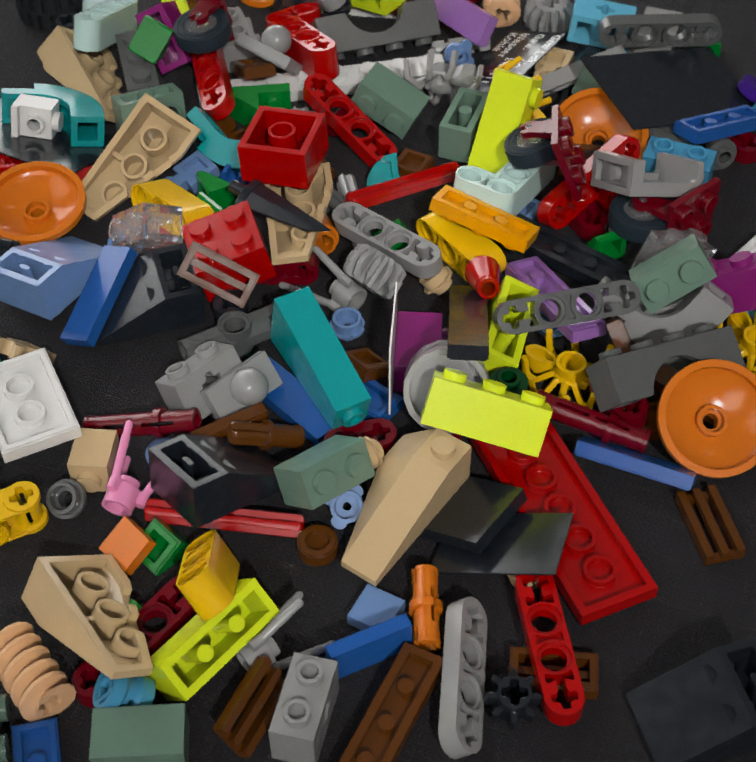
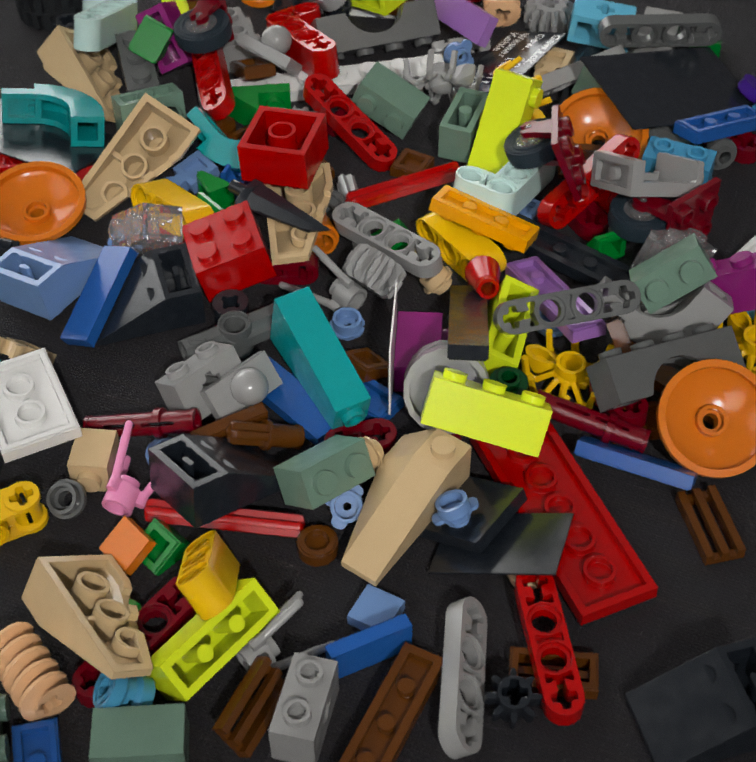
(42, 109): white brick -> none
(246, 288): tile -> none
(383, 170): teal tile -> none
(426, 607): orange pin -> none
(454, 508): none -> medium blue plate

